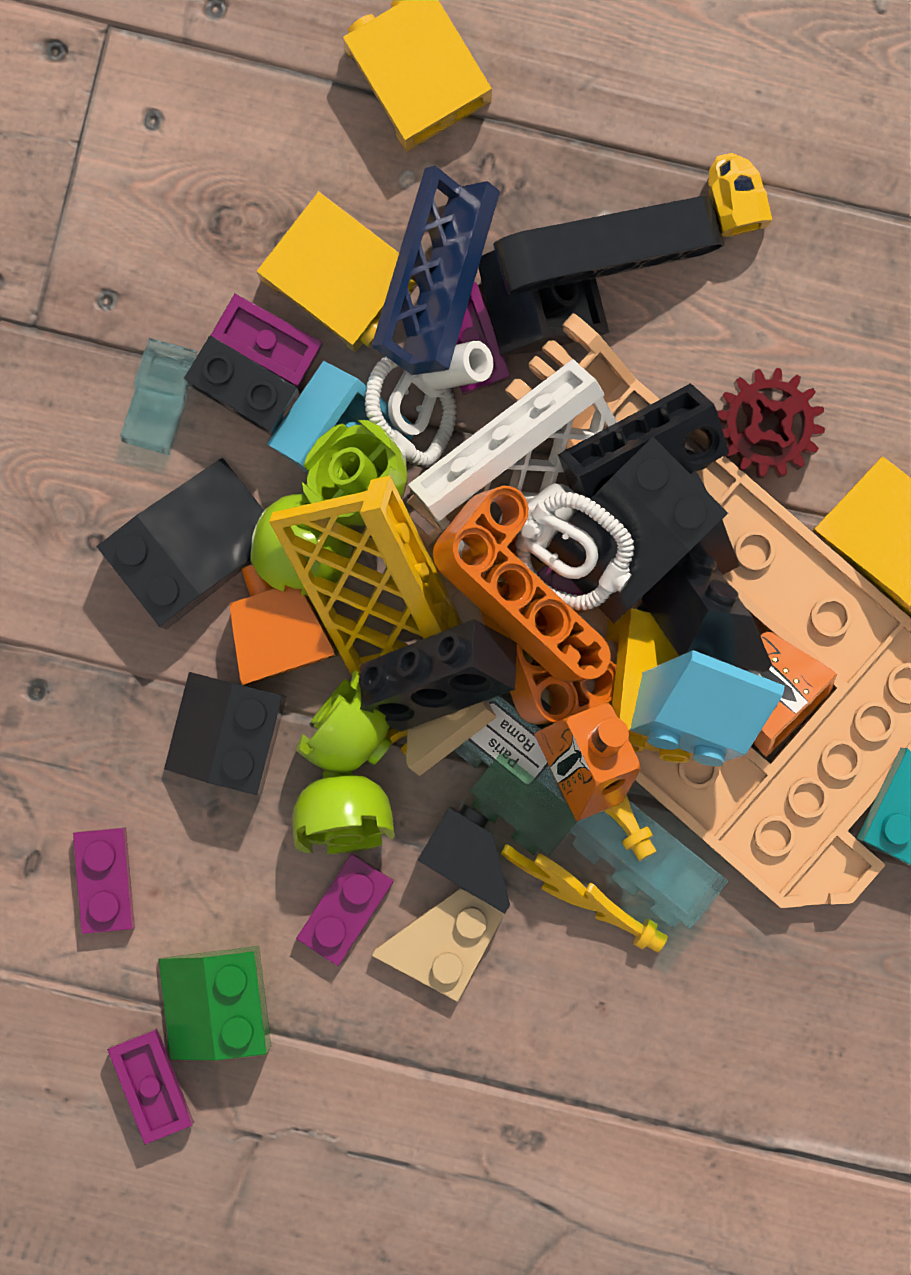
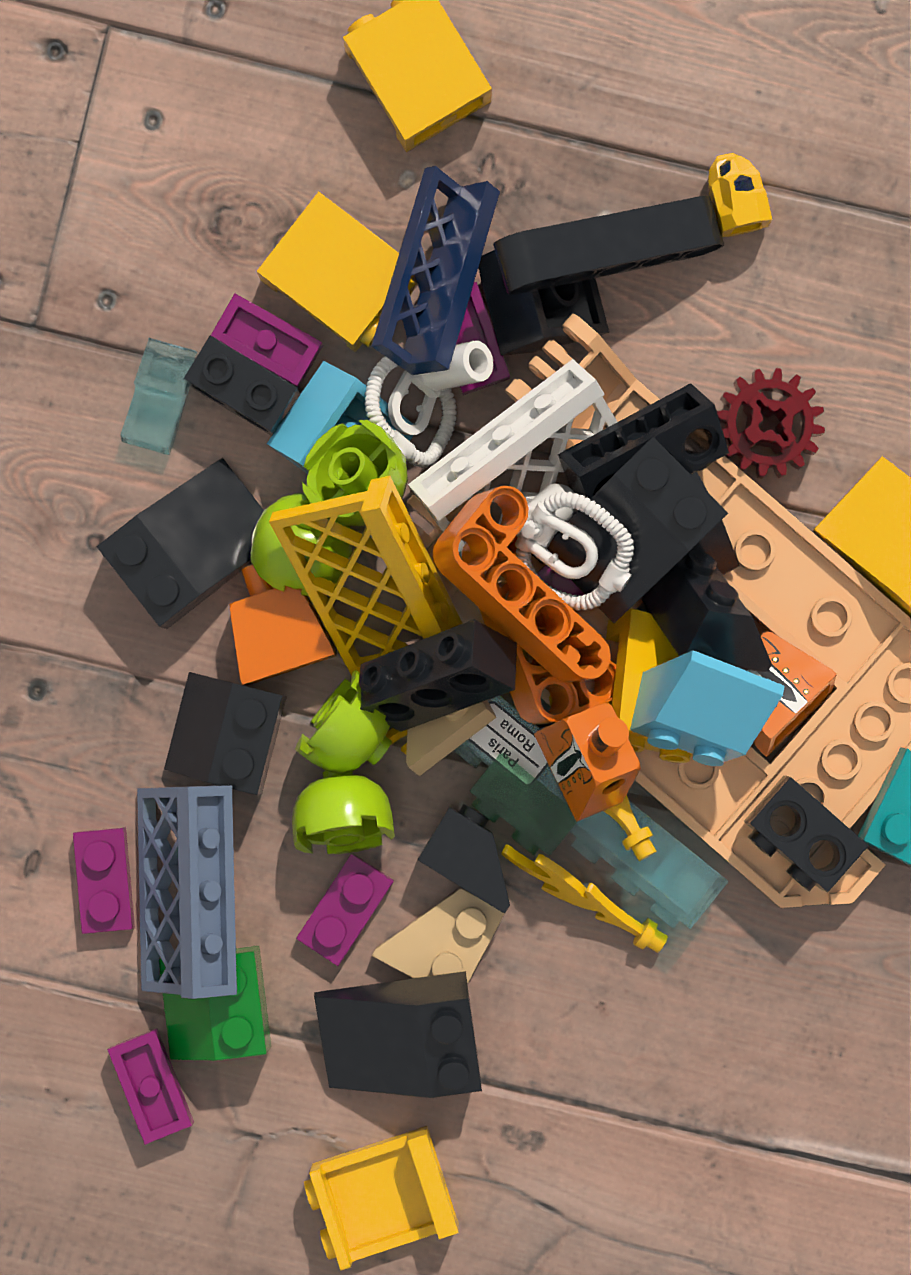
(205, 900): none -> sand blue fence
(381, 1197): none -> yellow panel
(401, 1037): none -> black slope
(811, 825): none -> black brick

